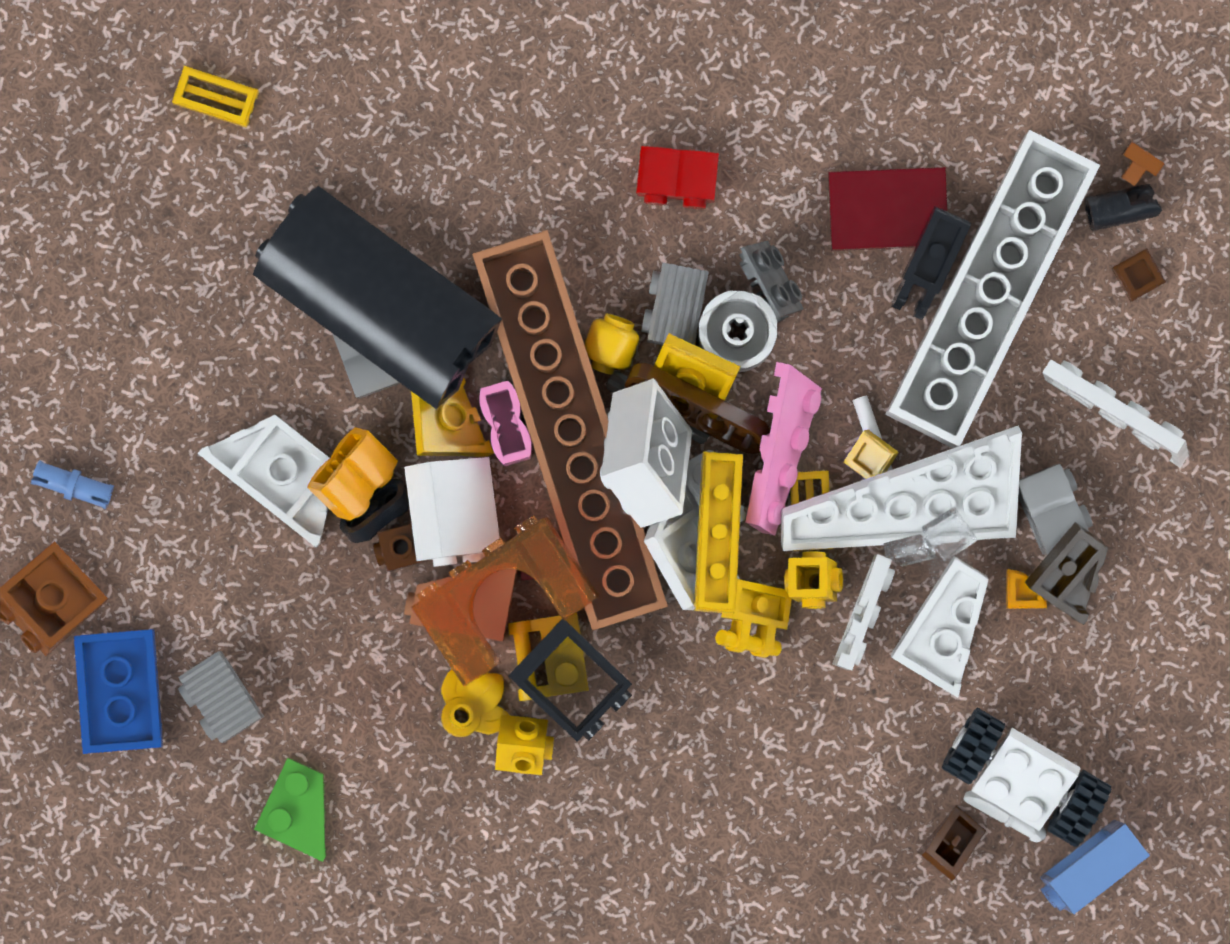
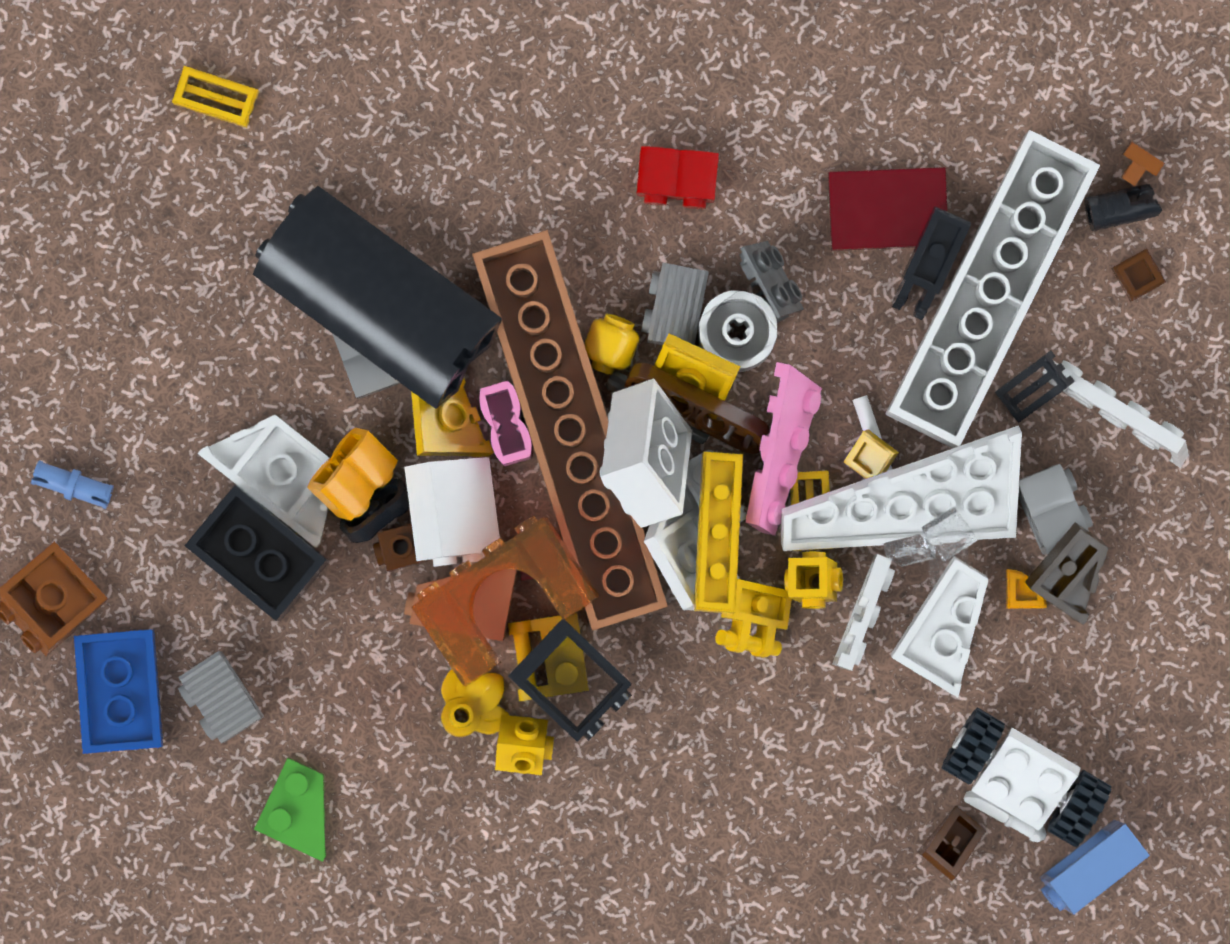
(257, 553): none -> black brick
(1053, 372): none -> black tile

